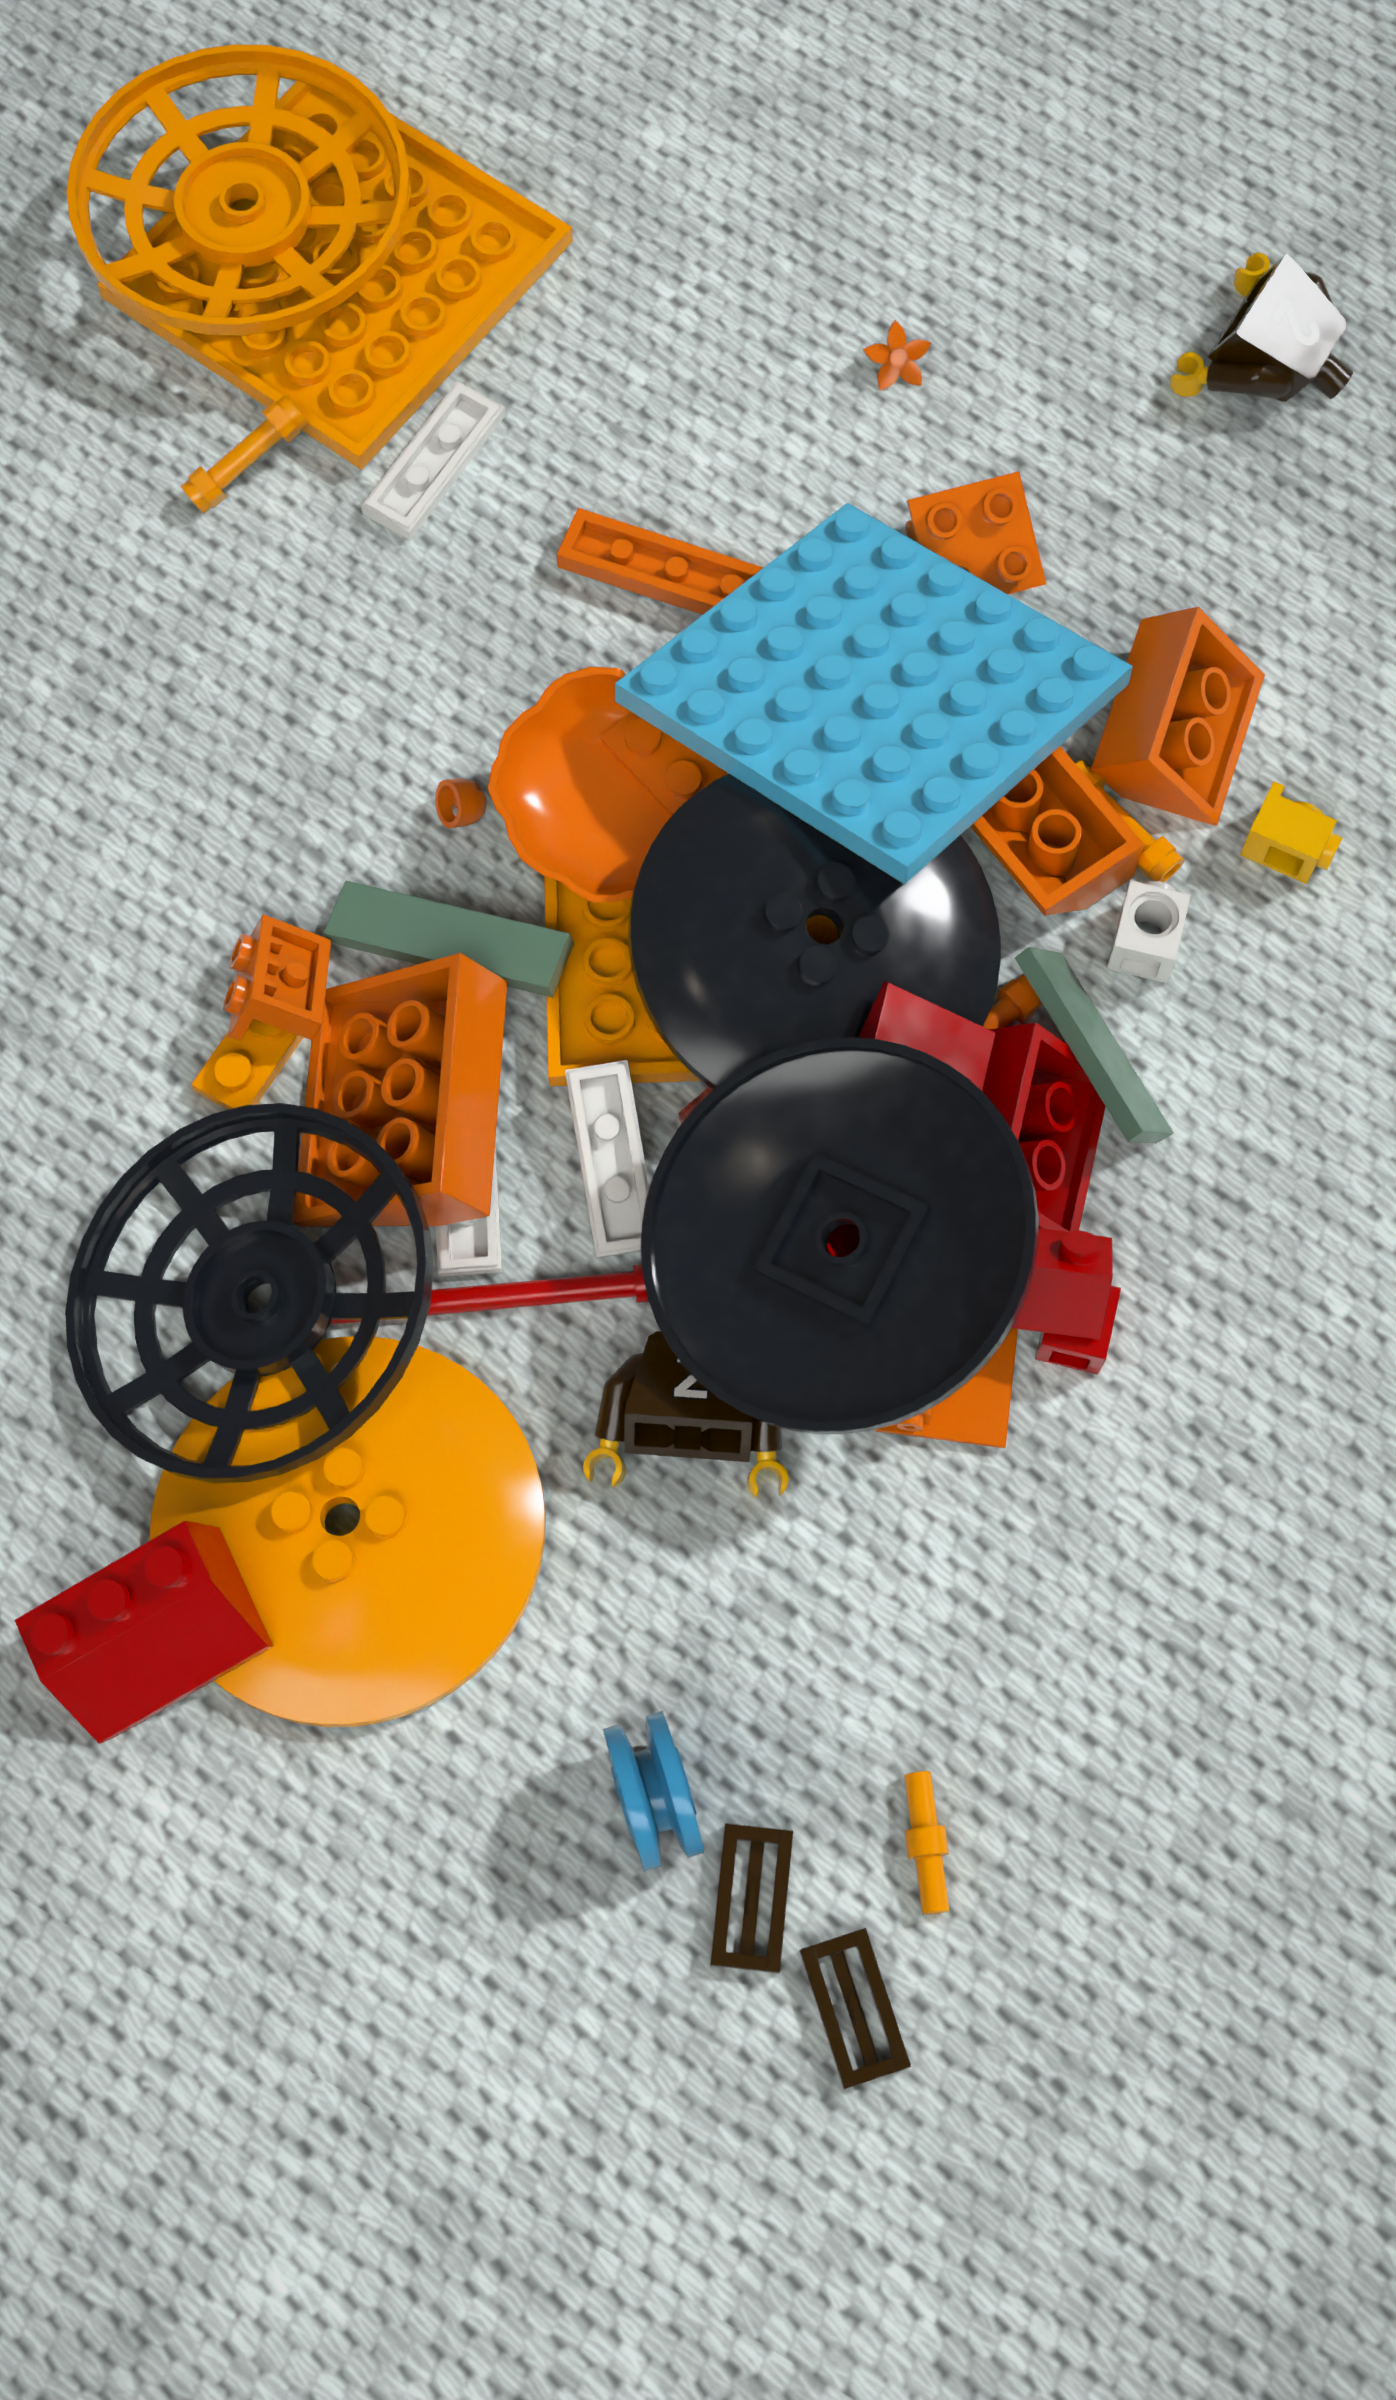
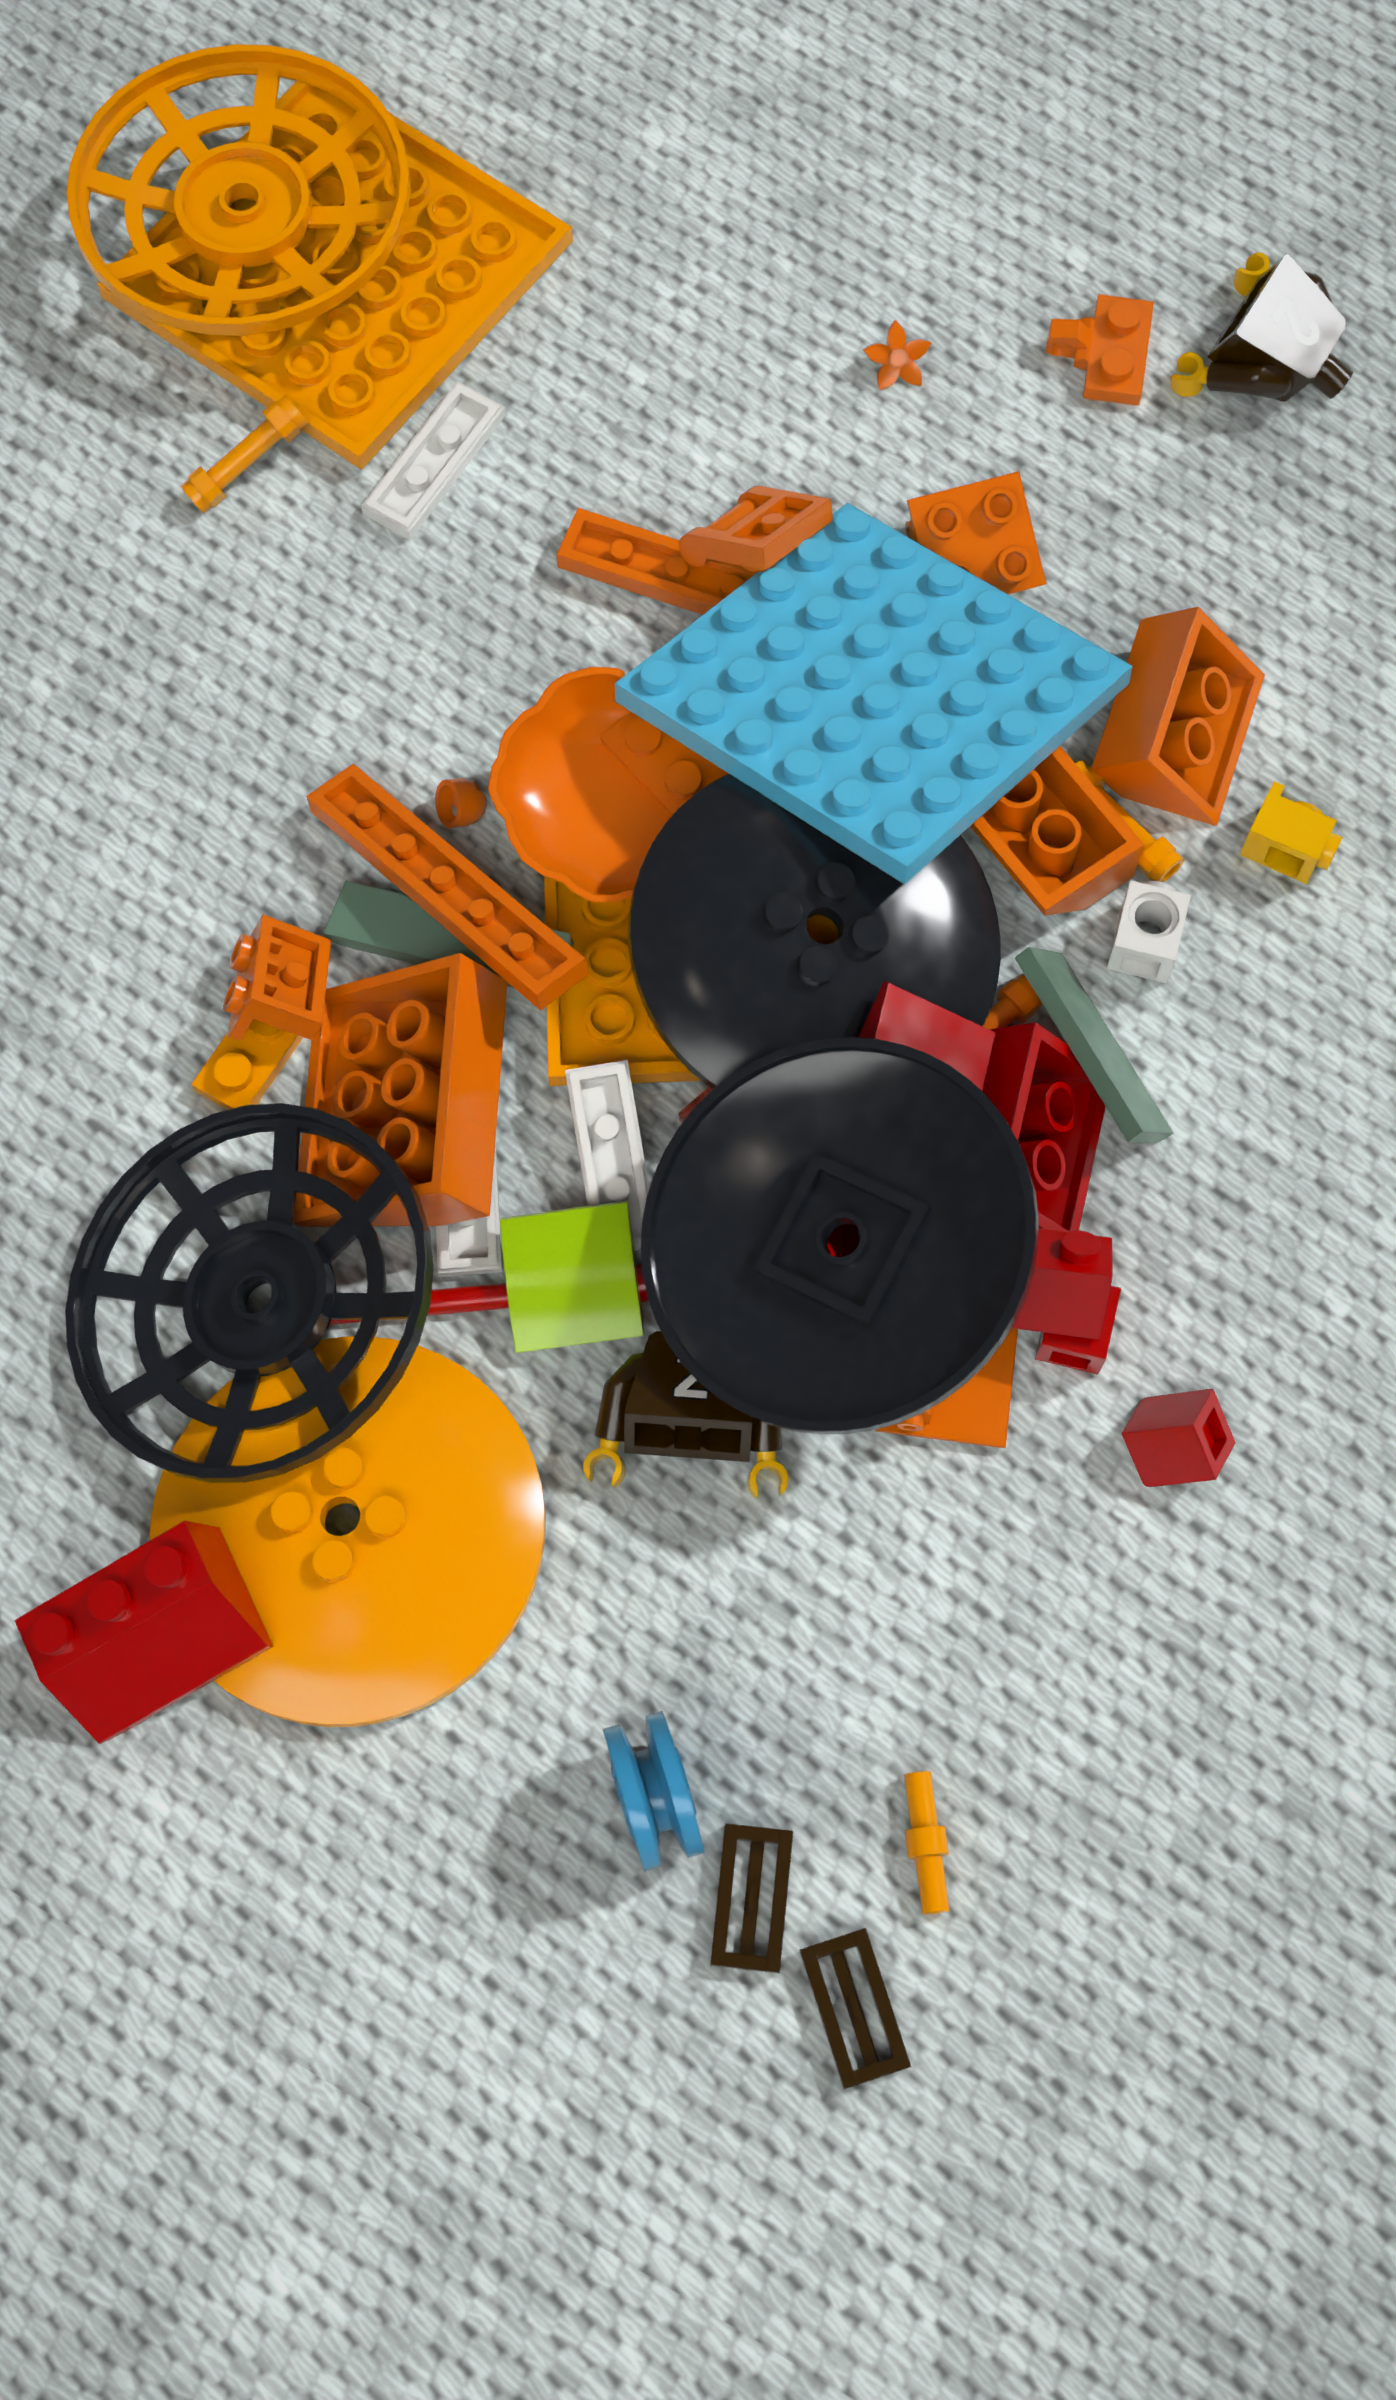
(448, 887): none -> orange plate
(571, 1277): none -> lime slope
(758, 529): none -> orange plate
(1108, 347): none -> orange hinge
(1178, 1438): none -> red panel

